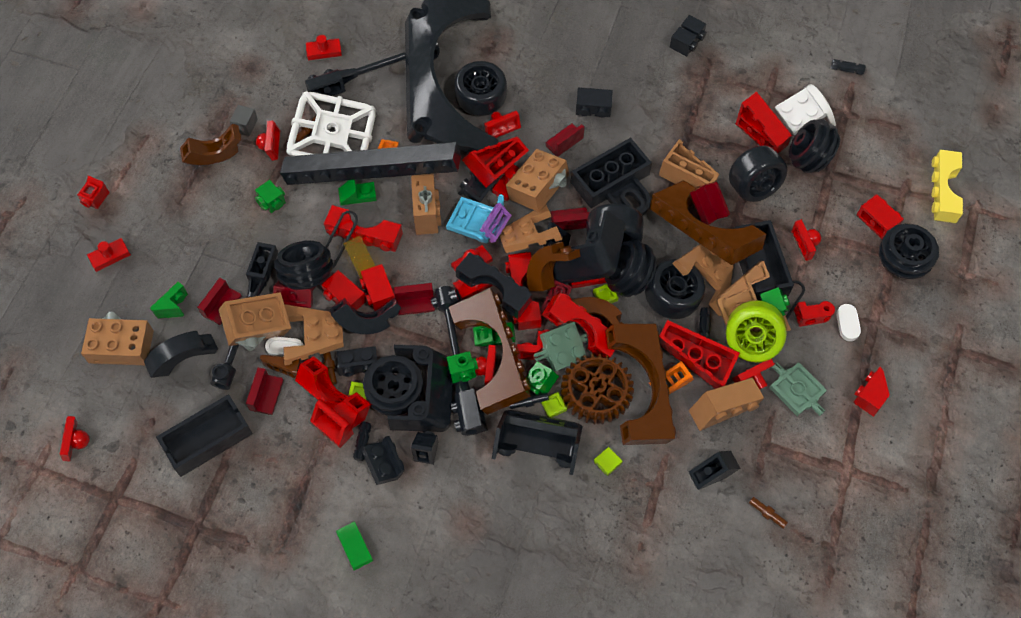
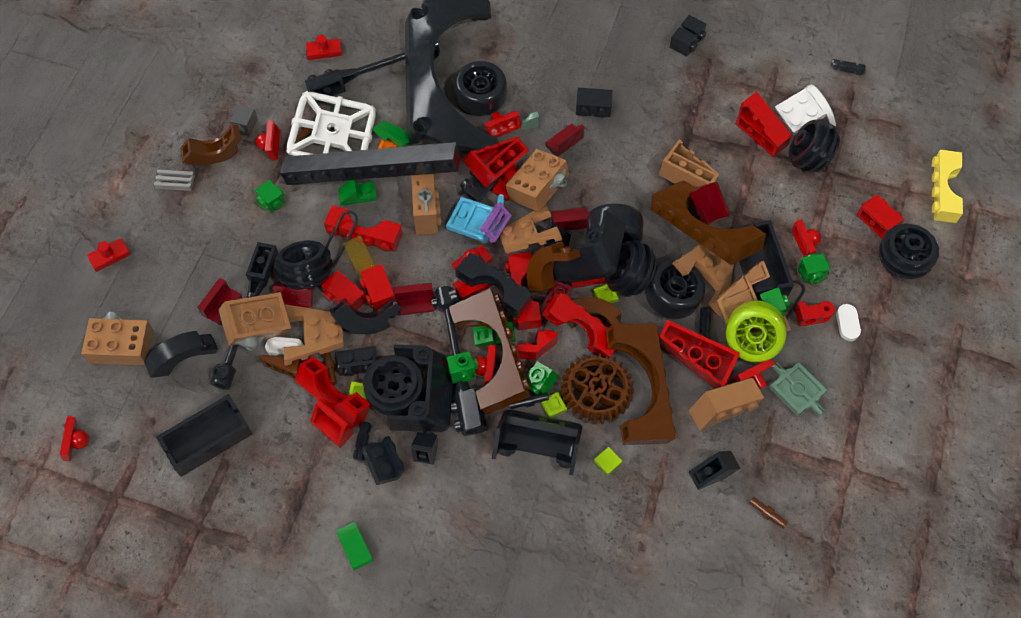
(93, 193): red window -> none
(167, 305): green slope -> none
(174, 177): none -> light grey tile
(264, 392): dark red panel -> none
(396, 134): none -> green slope
(530, 122): none -> sand green tile
(562, 346): sand green plate -> none
(614, 177): black brick -> none
(681, 382): orange slope -> none
(758, 173): black wheel -> none
(814, 268): none -> green brick
(874, 393): red slope -> none

